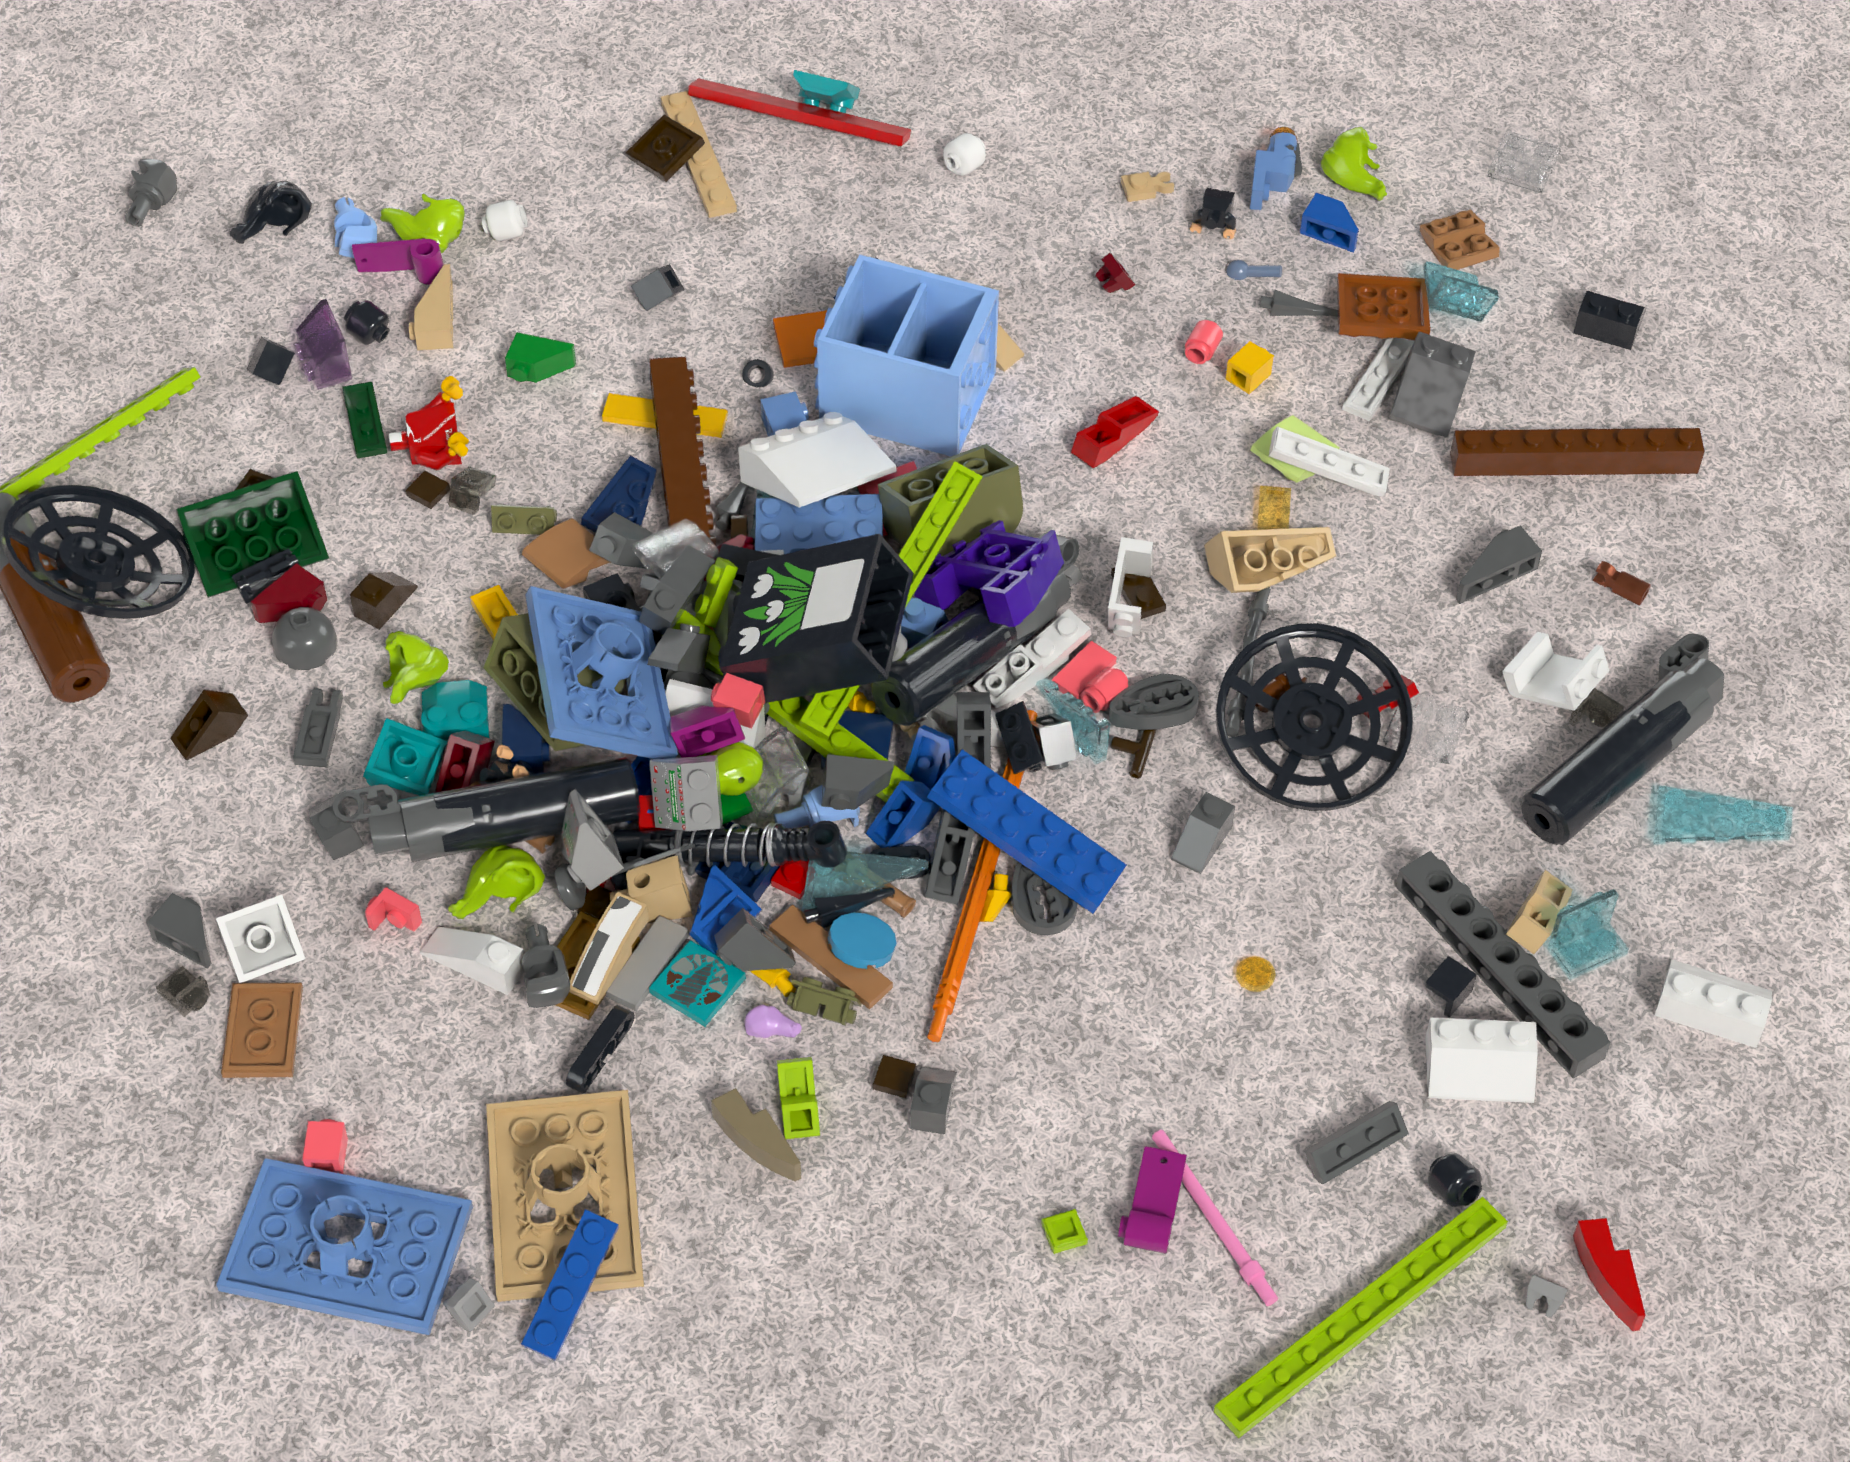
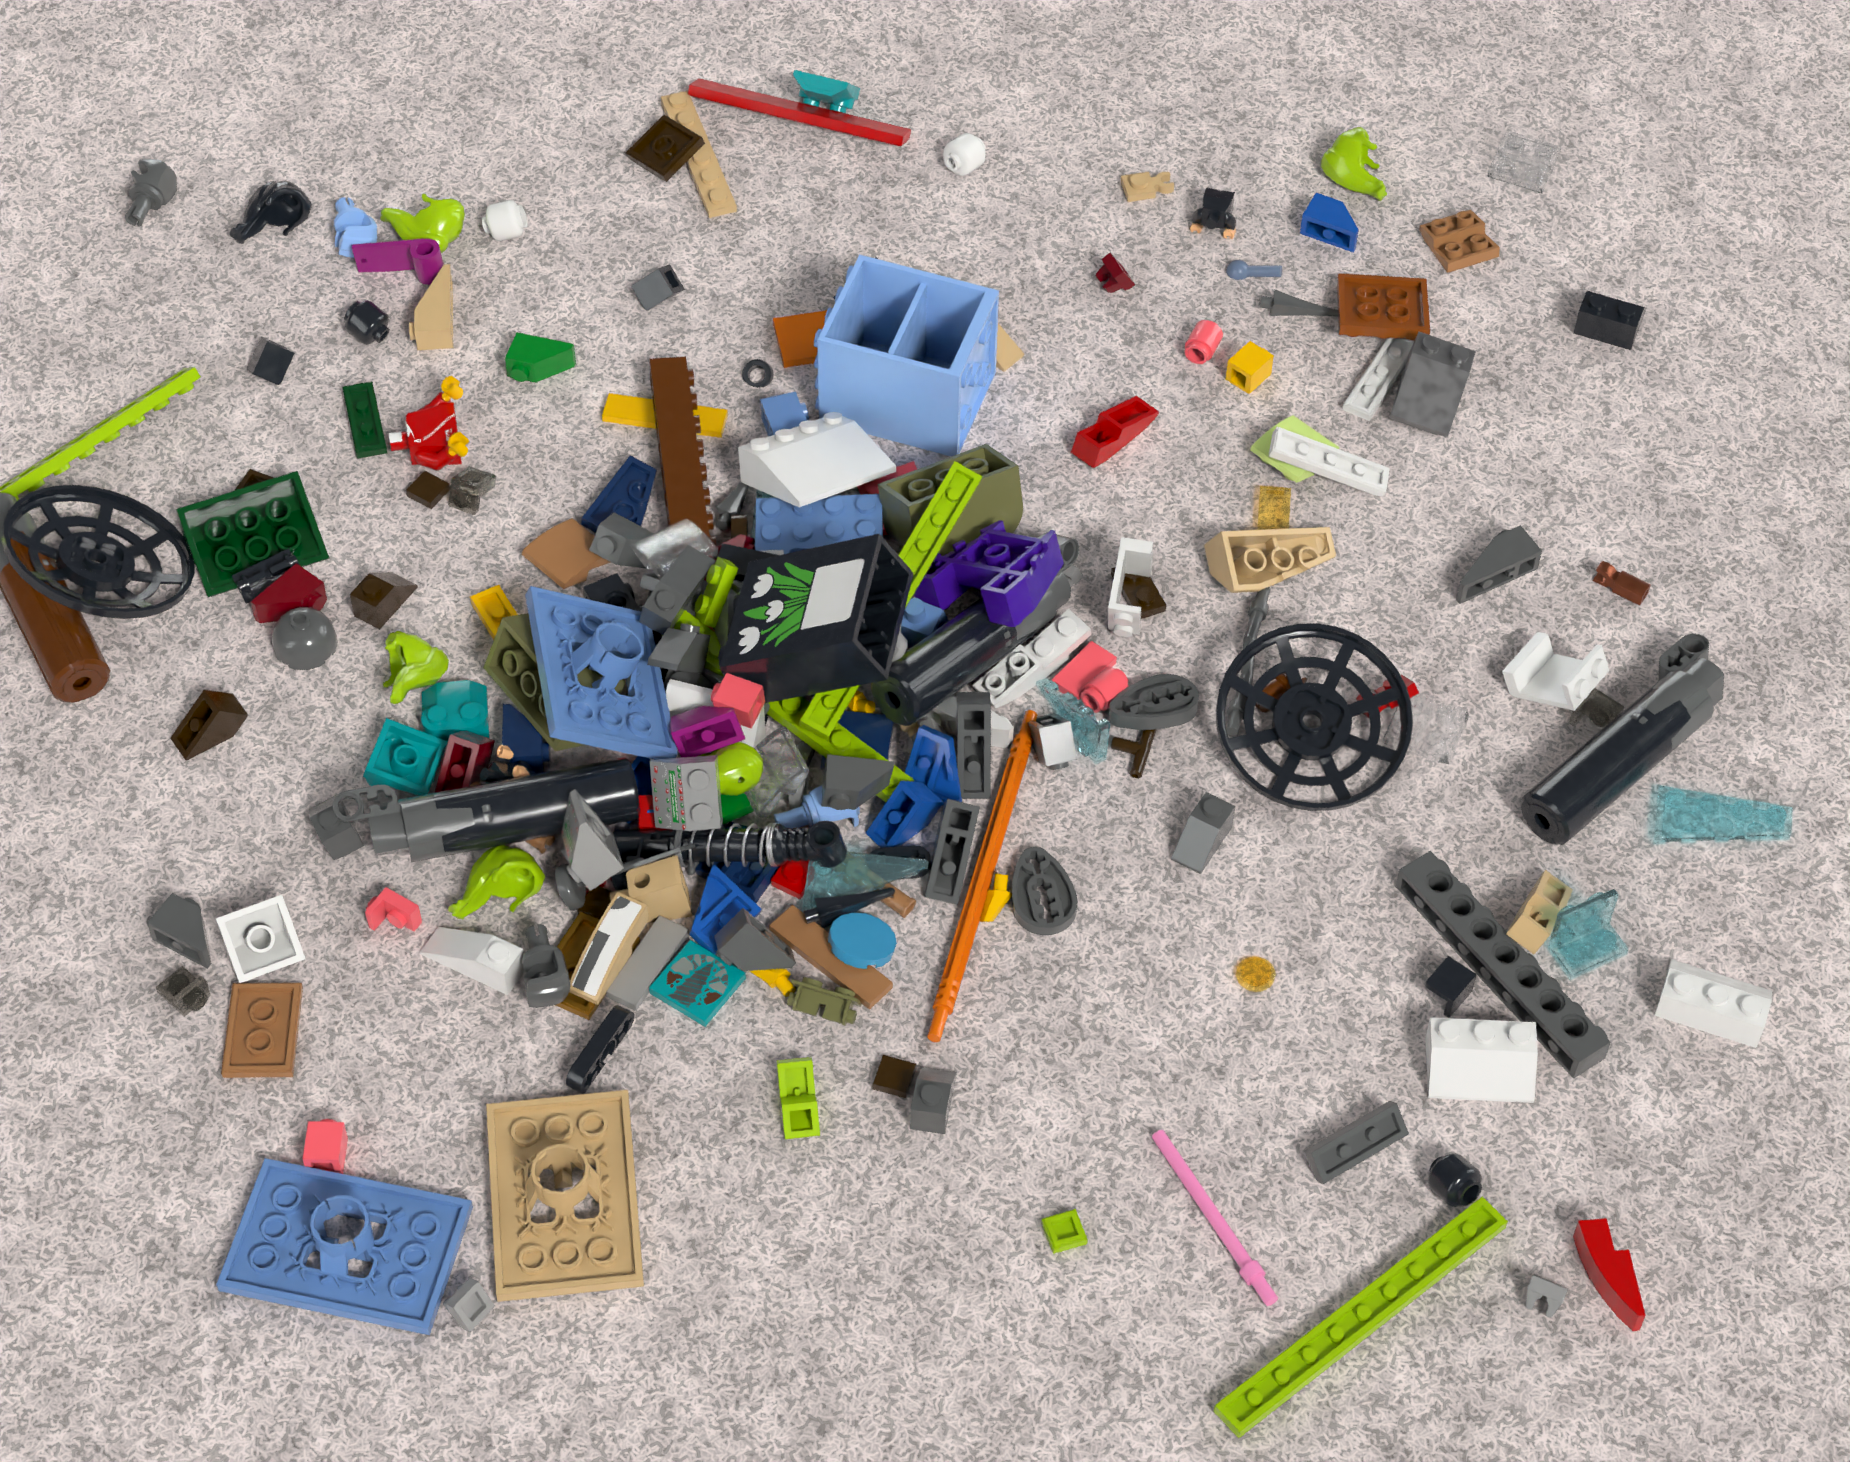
(318, 730): dark grey hinge -> none
(322, 348): clear purple slope -> none
(522, 519): olive hinge -> none
(570, 1285): blue plate -> none
(755, 1134): dark tan slope -> none
(769, 1021): lavender animal -> none
(1019, 738): black hinge -> none
(1027, 831): blue plate -> none
(1154, 1201): magenta door -> none
(1275, 166): medium blue plate -> none
(1457, 292): clear light blue bracket -> none
(1576, 452): reddish brown brick -> none

